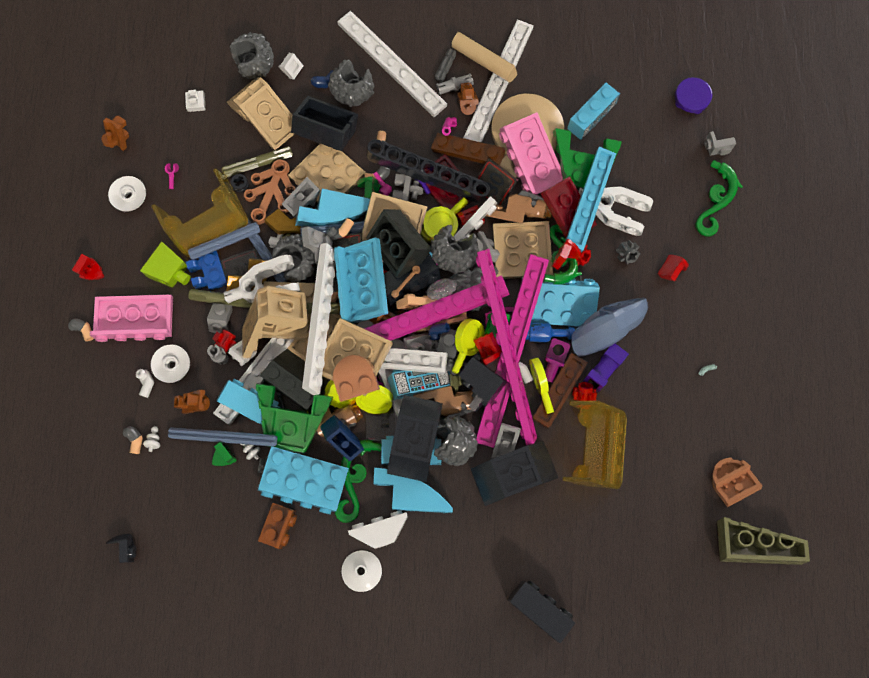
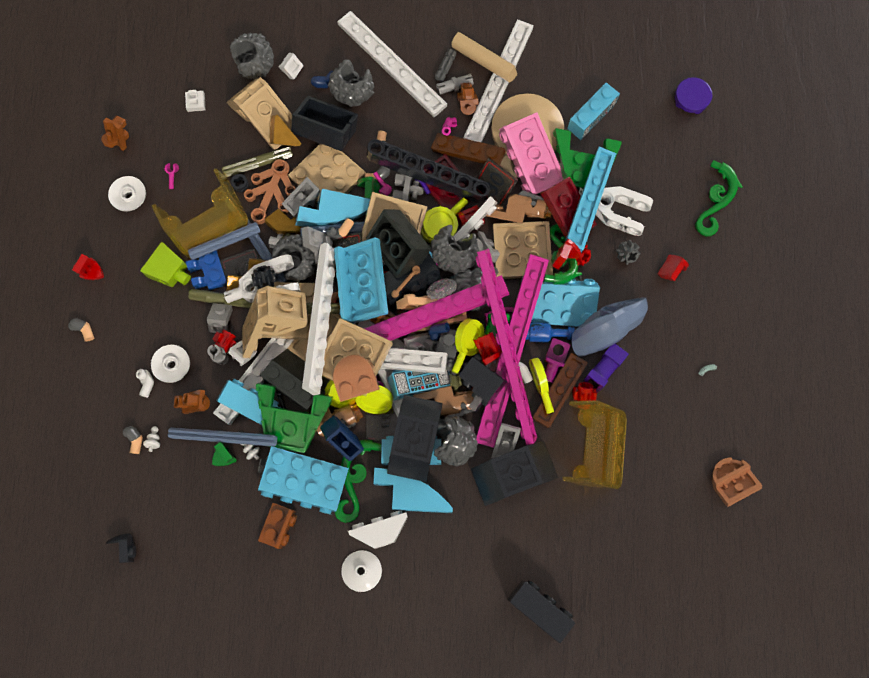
(132, 317): bright pink bracket -> none
(263, 277): none -> black gear
(281, 134): none -> pearl gold slope
(718, 146): light grey bracket -> none
(758, 545): olive wedge -> none

